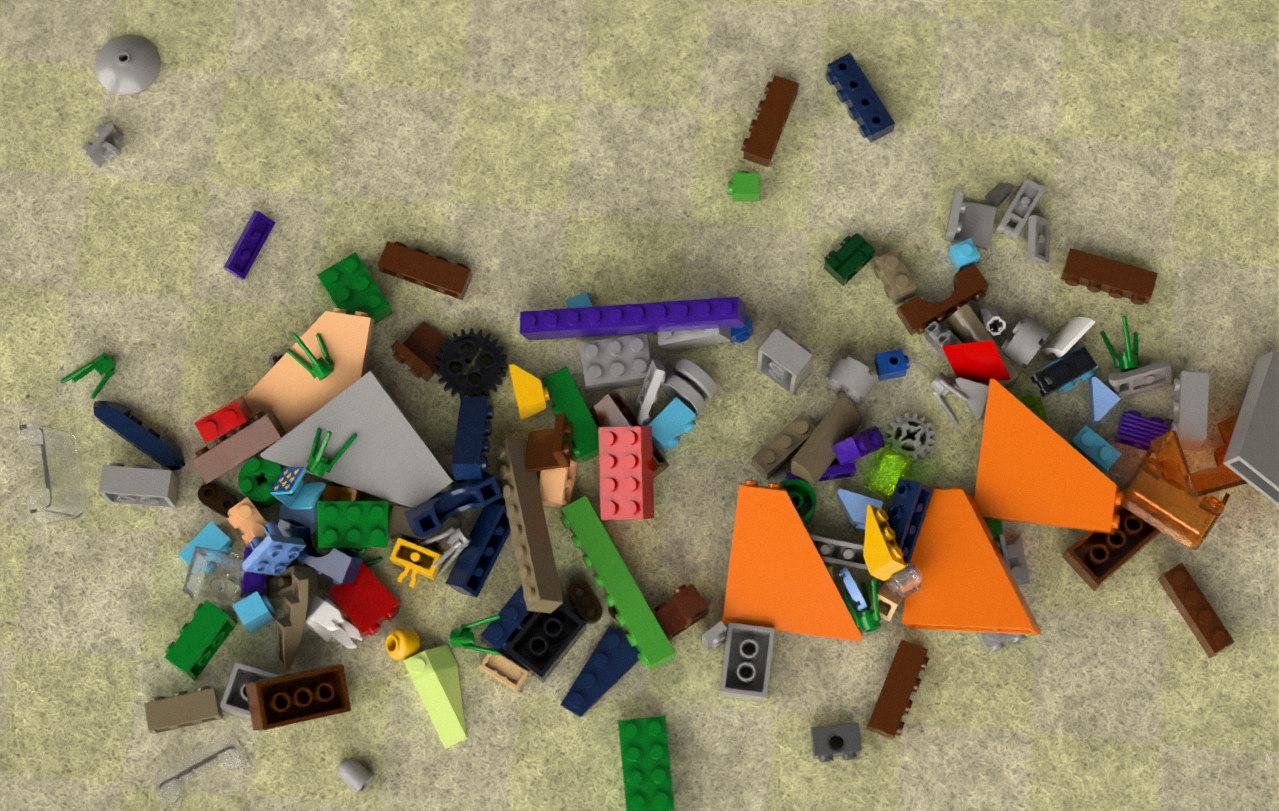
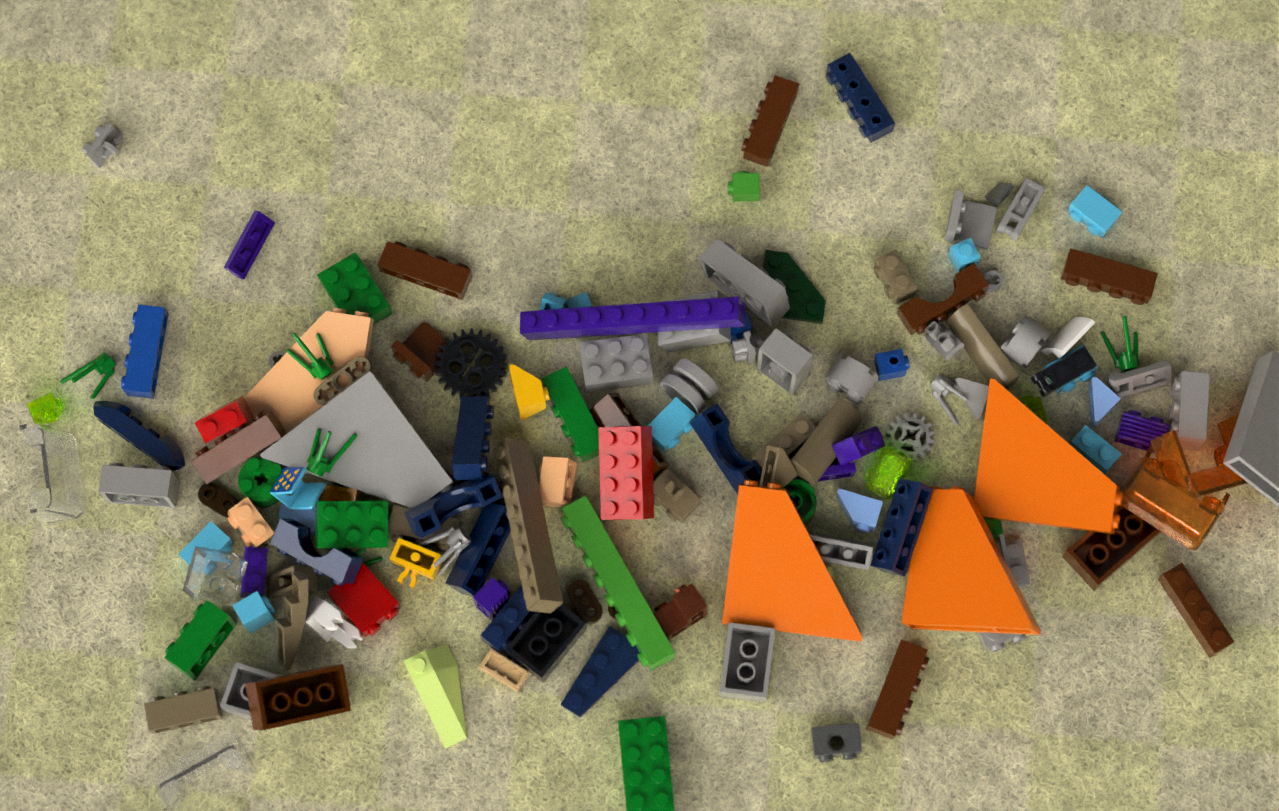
(46, 409): none -> clear neon green brick
(131, 75): light grey dish -> none
(145, 351): none -> blue brick
(273, 553): medium blue plate -> none
(325, 385): none -> dark tan beam
(354, 774): light grey brick -> none
(403, 644): yellow head -> none
(464, 637): green plant -> none
(492, 597): none -> dark purple brick
(550, 302): none -> medium azure tile
(550, 447): reddish brown bracket -> none
(649, 392): light grey plate -> none
(674, 496): none -> dark tan brick
(713, 430): none -> dark blue arch
(714, 636): light grey plate -> none
(744, 280): none -> light grey brick
(747, 348): none -> light grey hips
(777, 467): none -> dark tan slope
(803, 298): none -> dark green plate
(849, 258): dark green brick -> none
(852, 589): light blue tile -> none
(871, 618): green plant -> none
(880, 547): yellow slope -> none
(887, 602): tan brick -> none
(905, 581): clear head -> none
(976, 361): red sticker -> none
(992, 273): none -> light grey bush
(992, 319): light grey piece -> none
(1038, 239): light grey plate -> none
(1094, 212): none -> medium azure brick

